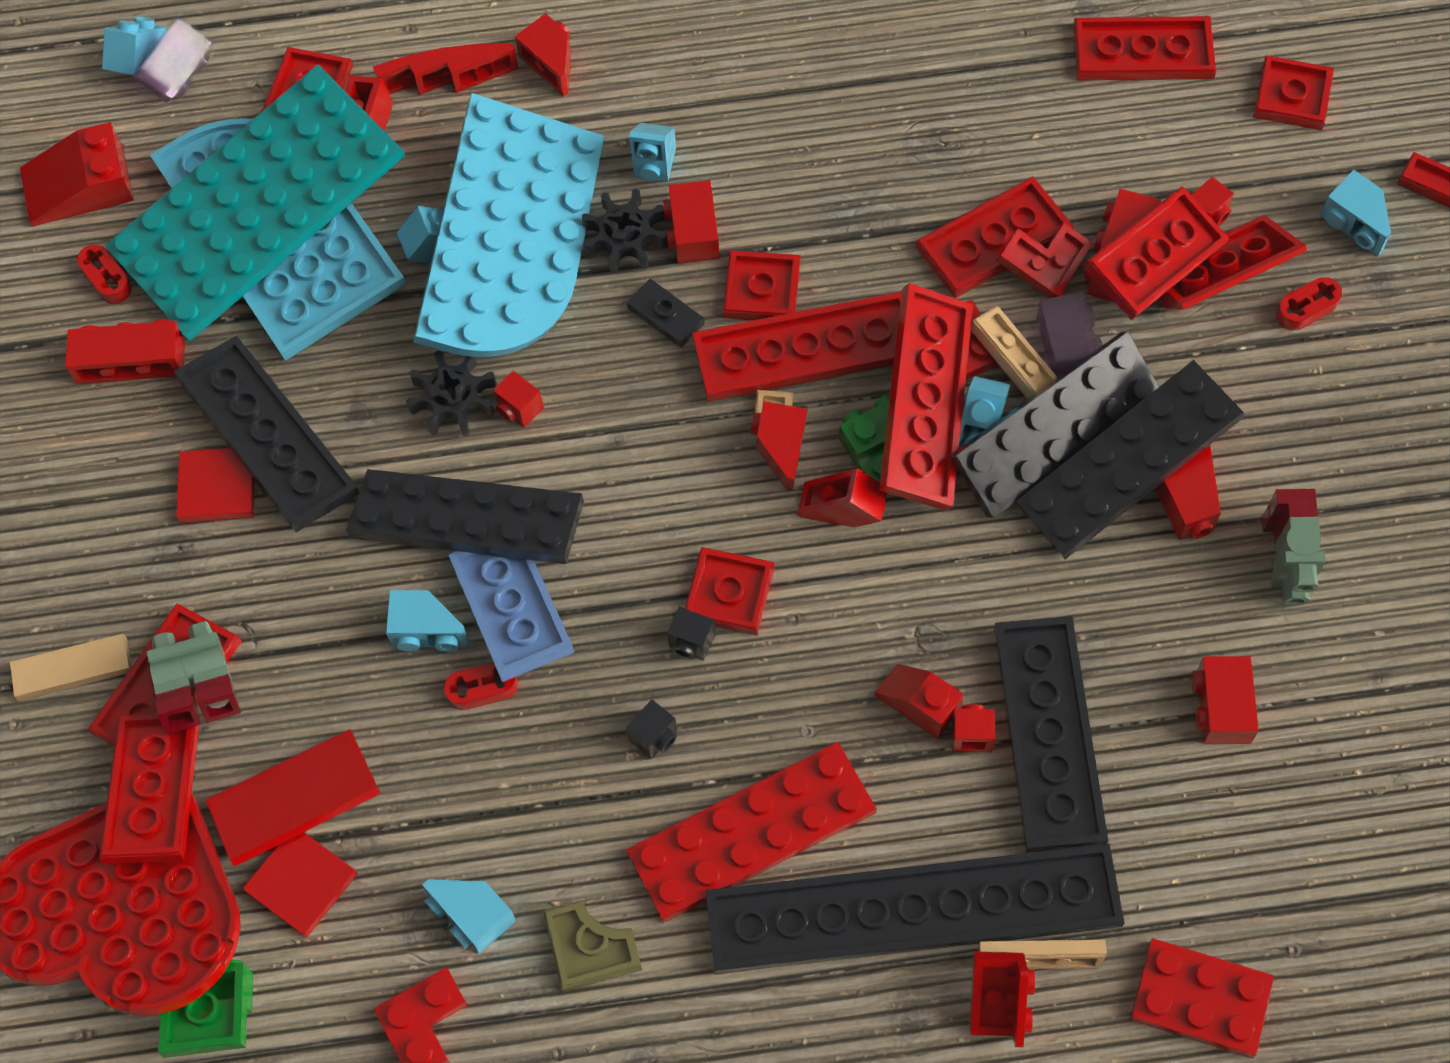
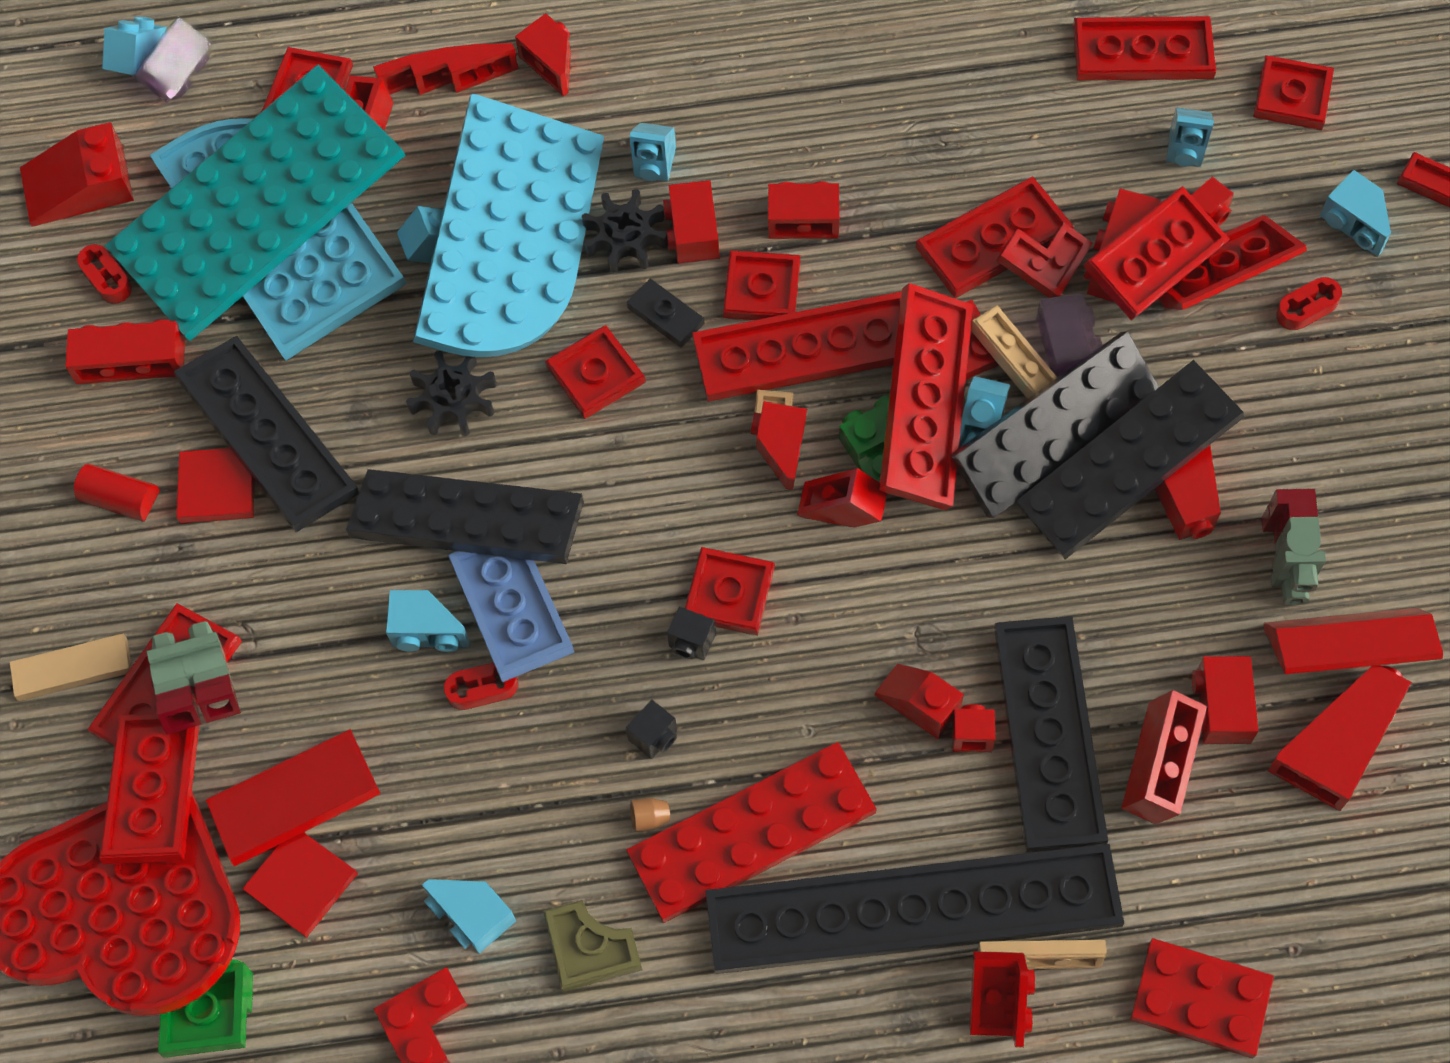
(115, 492): none -> red brick
(518, 399): red plate -> none
(595, 371): none -> red tile
(648, 813): none -> medium nougat hose
(803, 210): none -> red brick
(1164, 757): none -> red brick
(1189, 137): none -> medium azure slope
(1340, 742): none -> red slope
(1354, 640): none -> red slope

